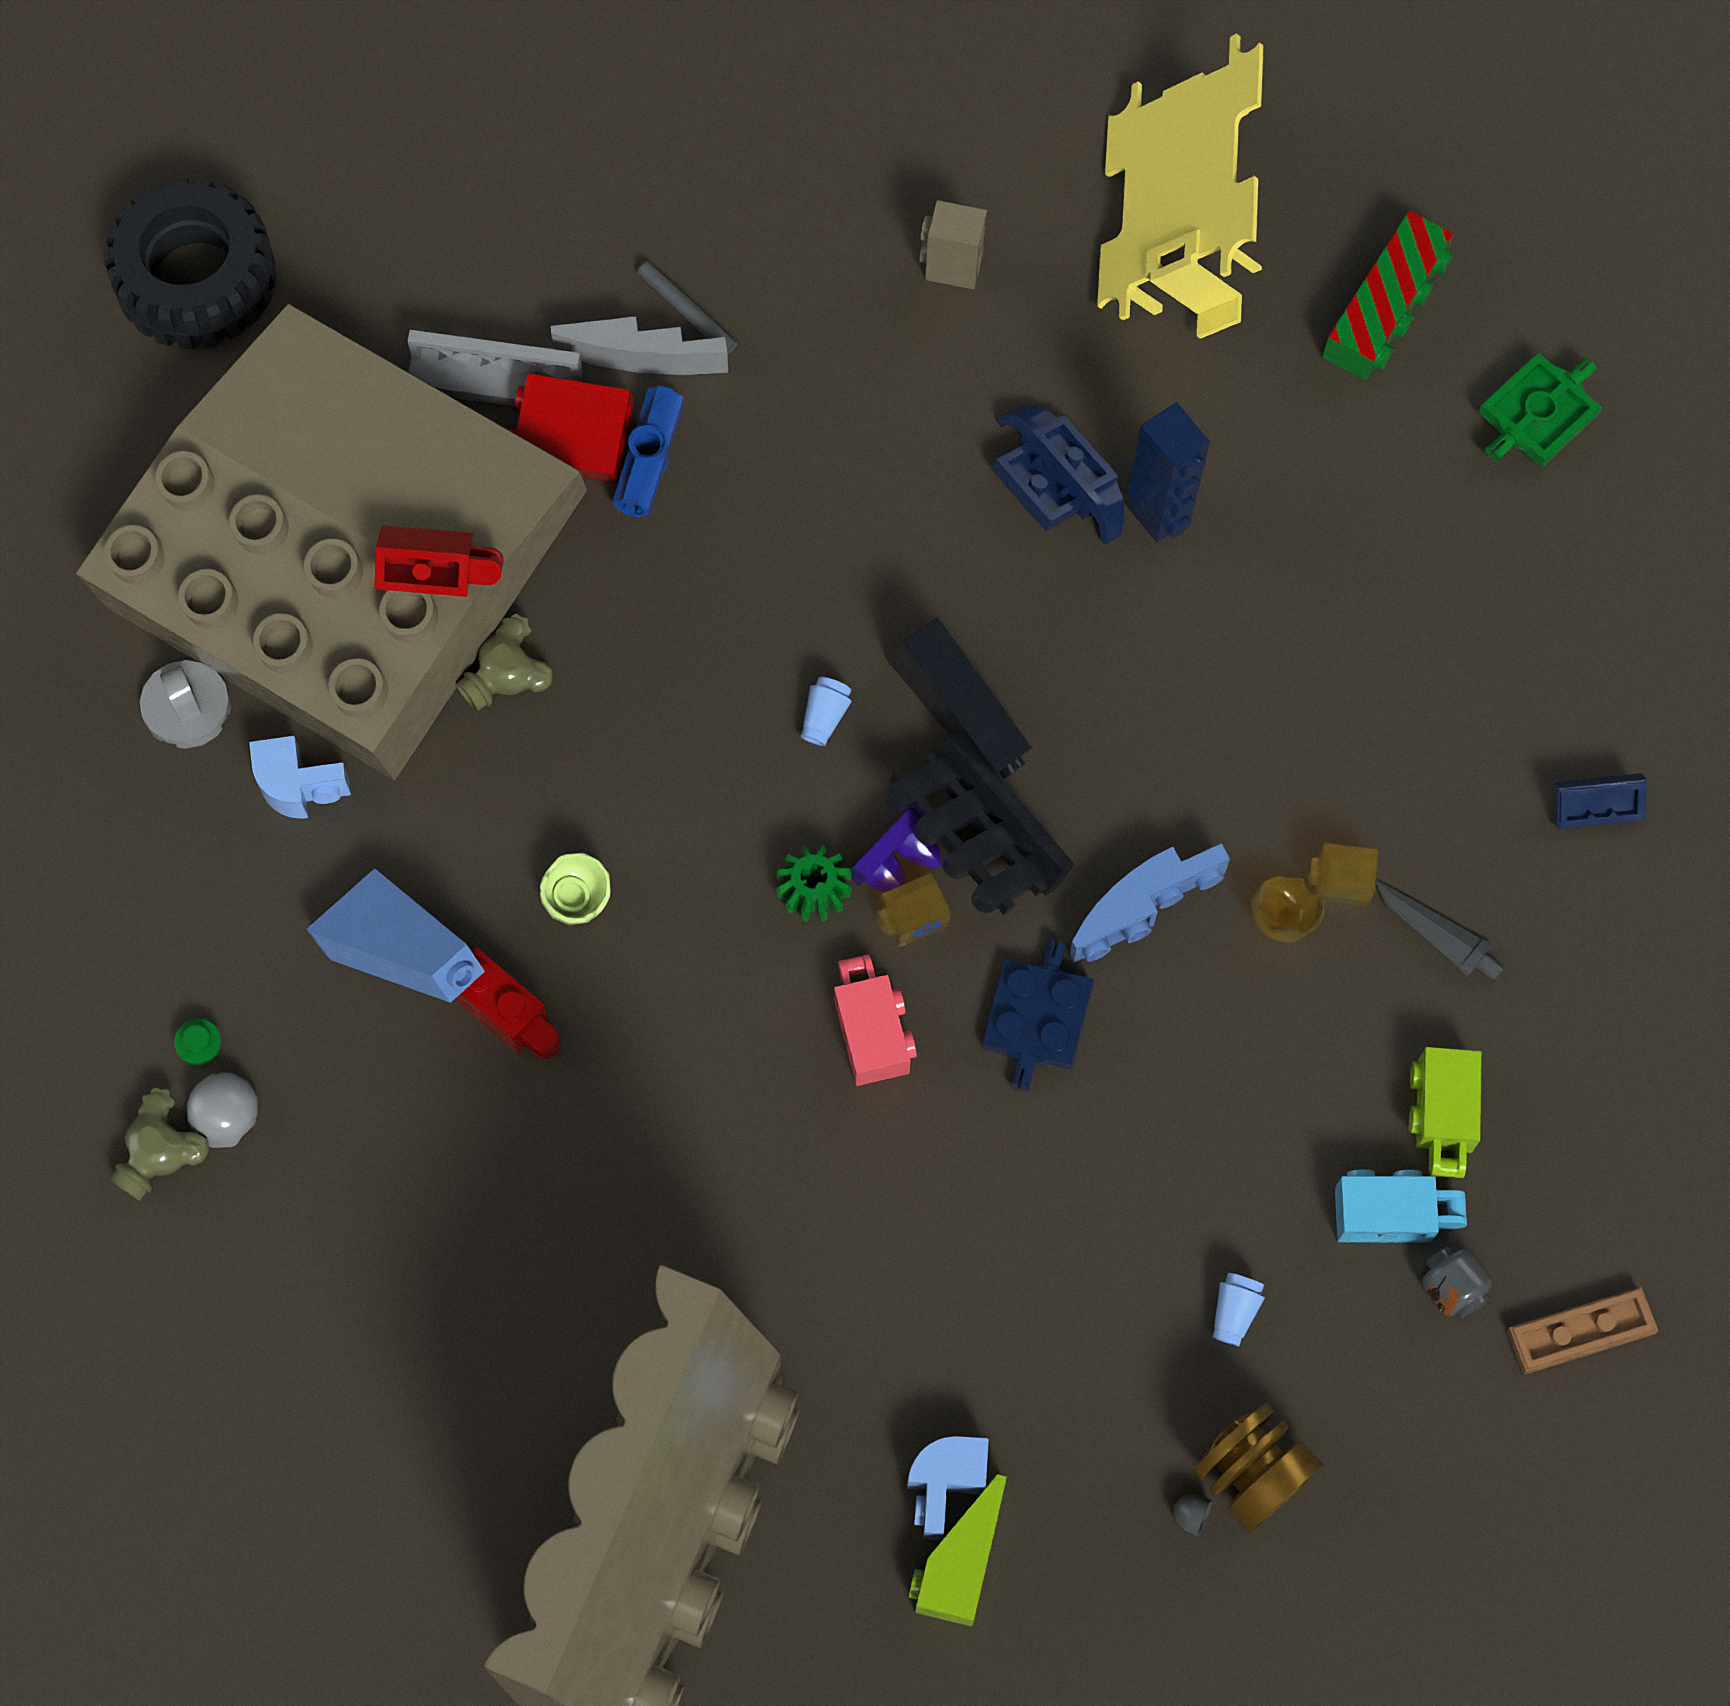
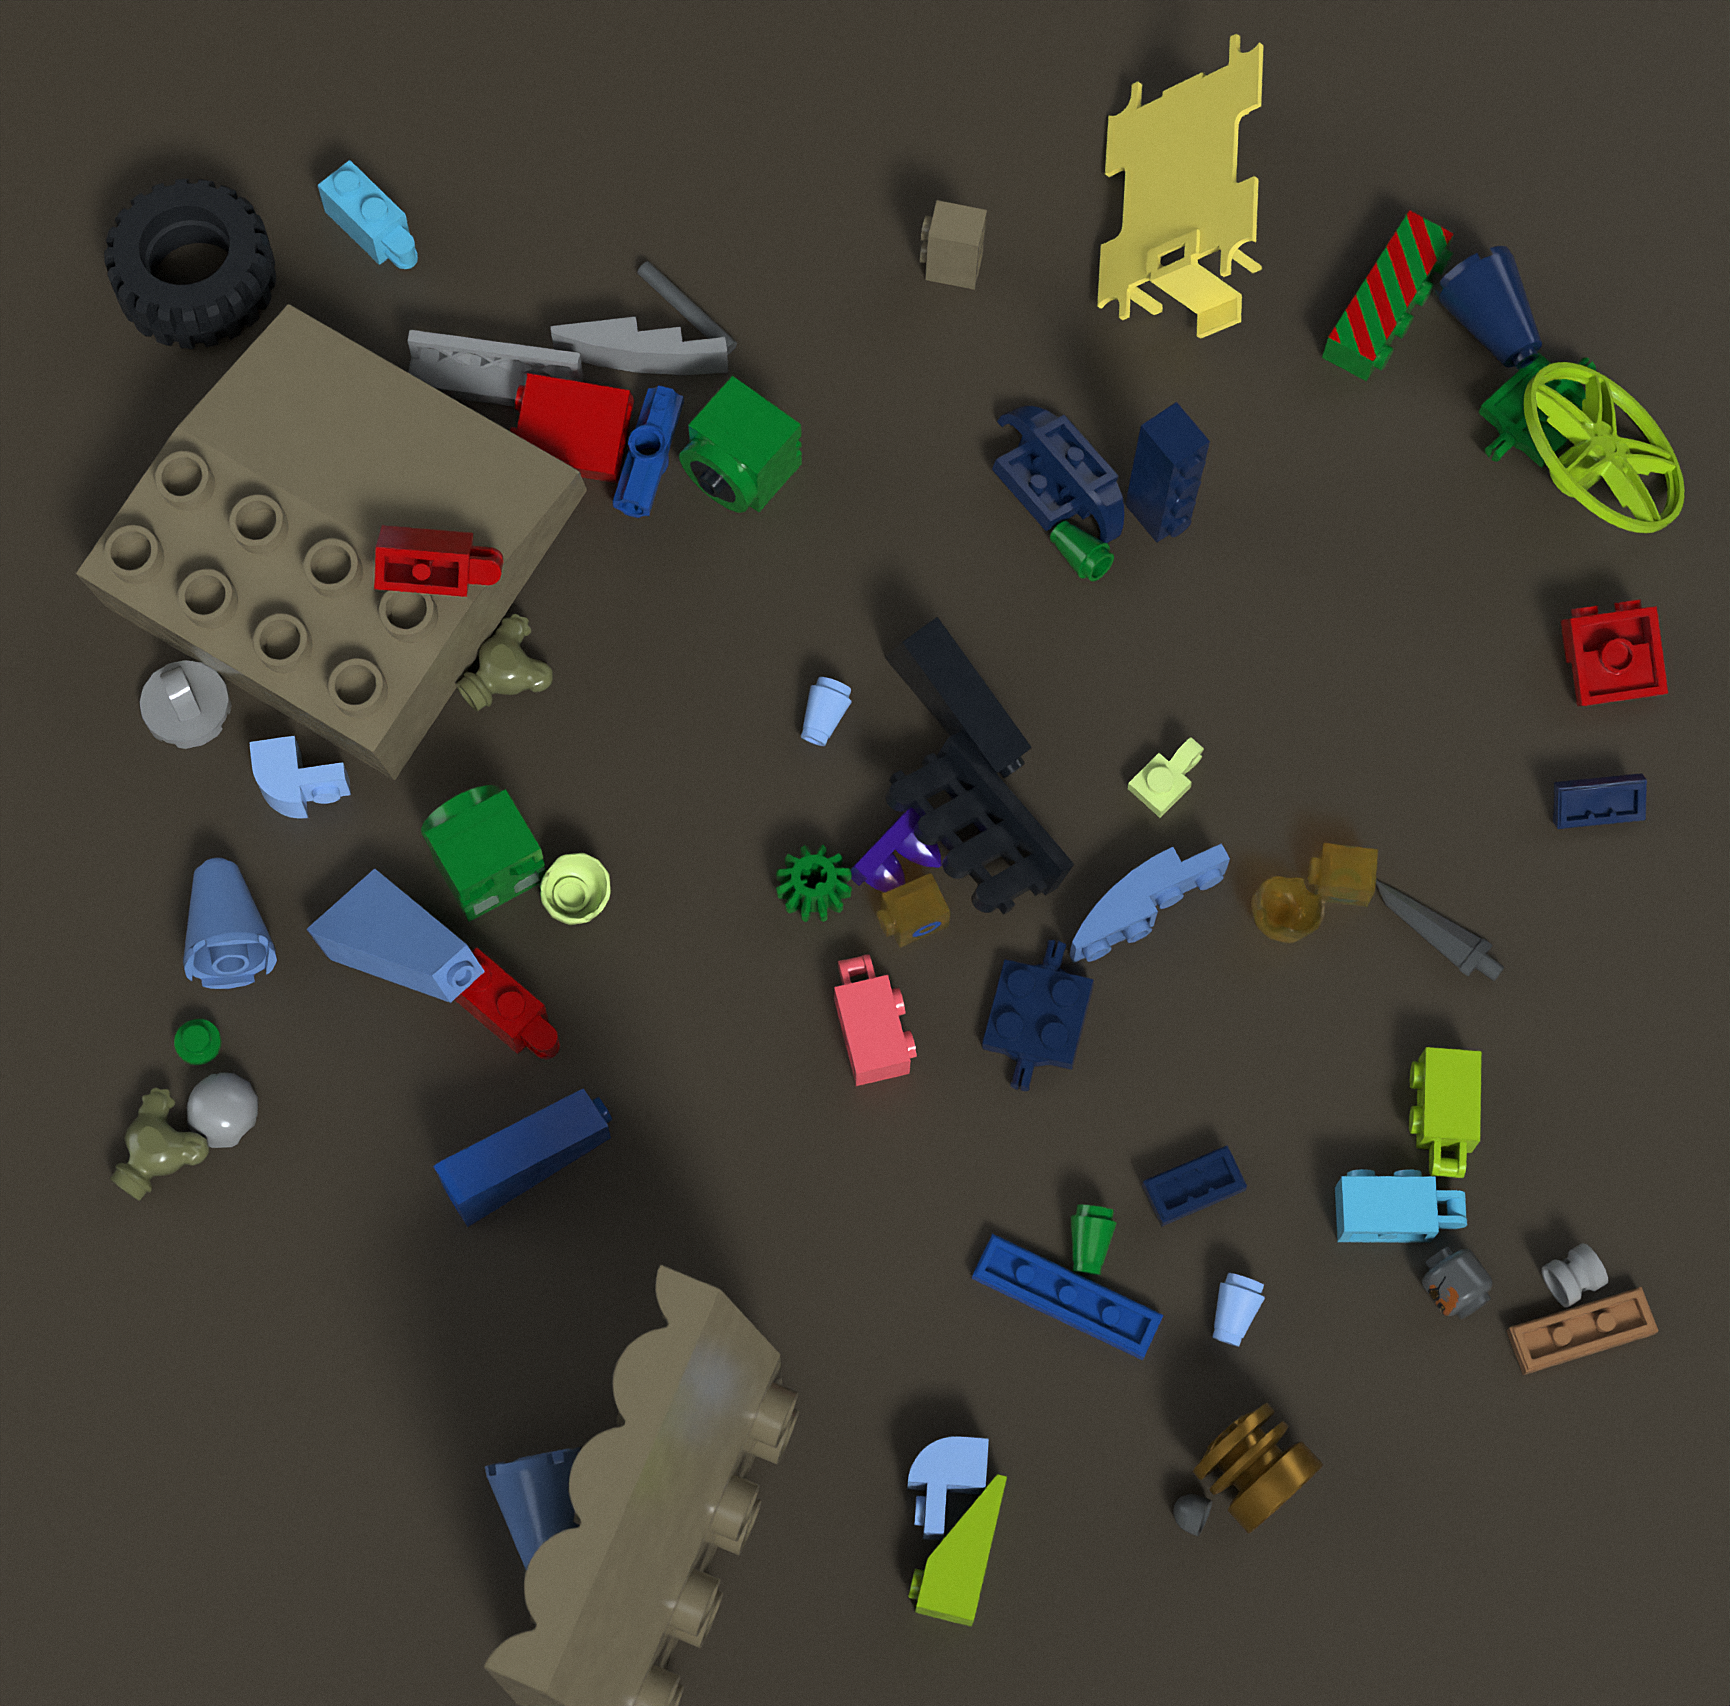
(224, 929): none -> medium blue cone
(368, 216): none -> medium azure brick
(483, 849): none -> green piece
(522, 1155): none -> blue slope
(534, 1497): none -> medium blue cone
(741, 448): none -> green piece
(1067, 1297): none -> blue tile
(1083, 551): none -> green cone
(1091, 1236): none -> green cone
(1164, 781): none -> yellowish green plate
(1194, 1185): none -> dark blue plate
(1493, 306): none -> dark blue cone
(1577, 1273): none -> light grey wheel
(1599, 449): none -> lime wheel
(1615, 653): none -> red plate

